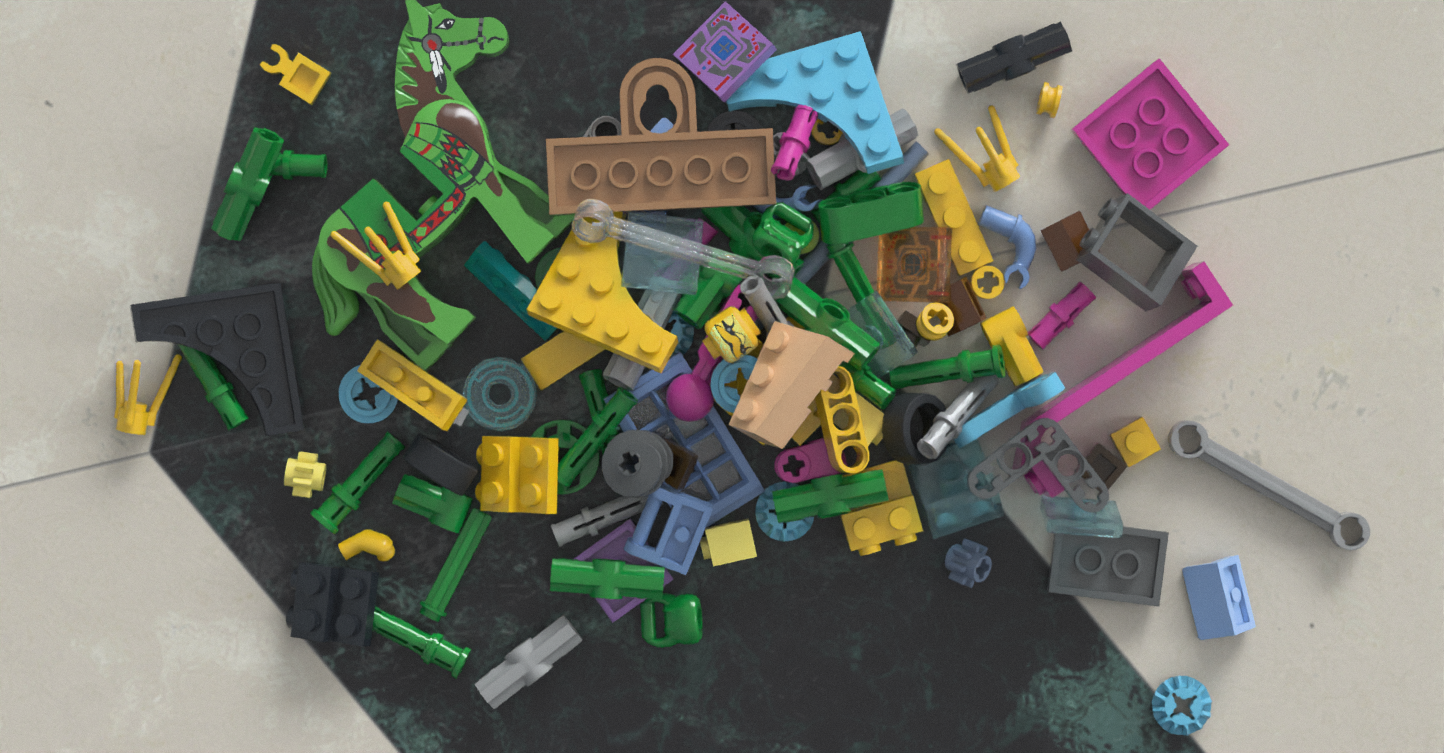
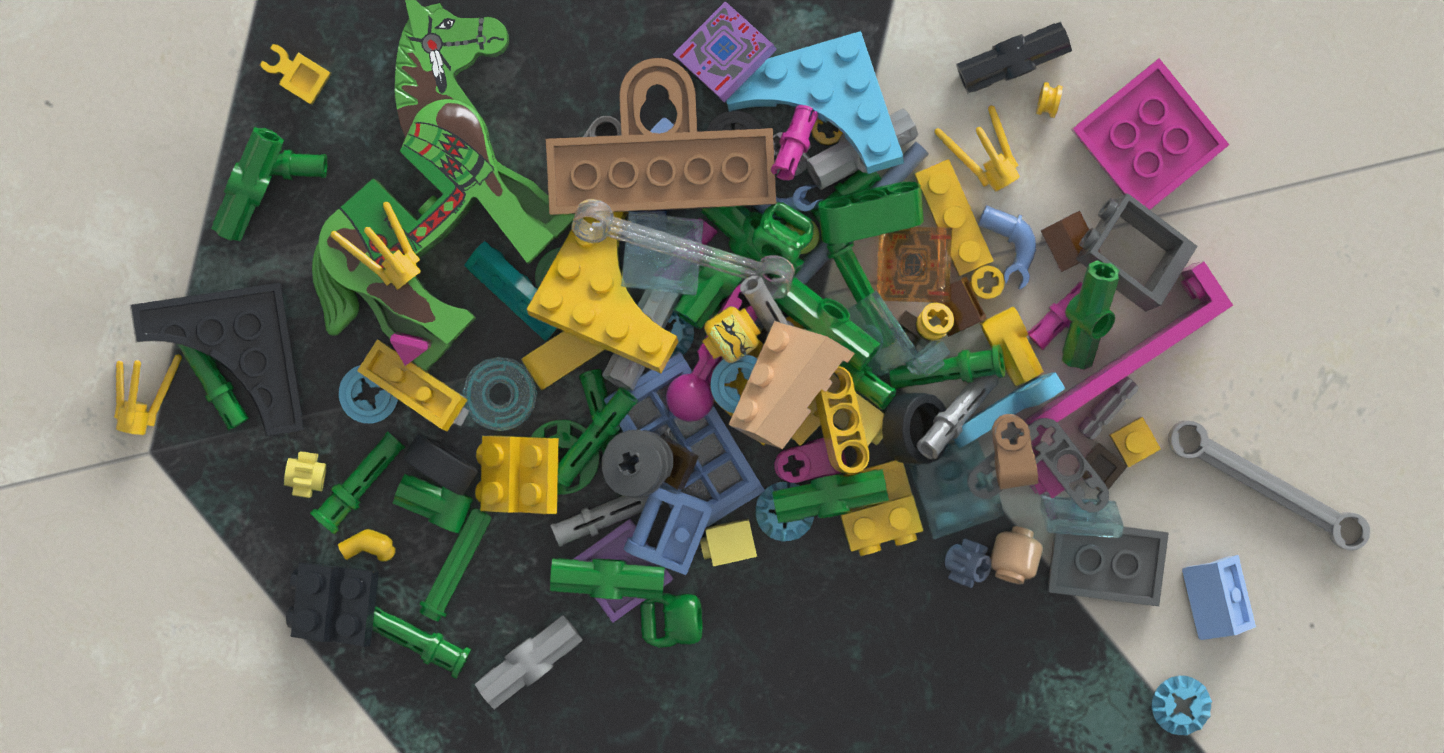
(409, 346): none -> dark pink slope
(928, 359): none -> clear light blue plate
(1013, 460): none -> medium nougat piece
(1016, 555): none -> light nougat head
(1090, 315): none -> green piece
(1108, 408): none -> light grey axle

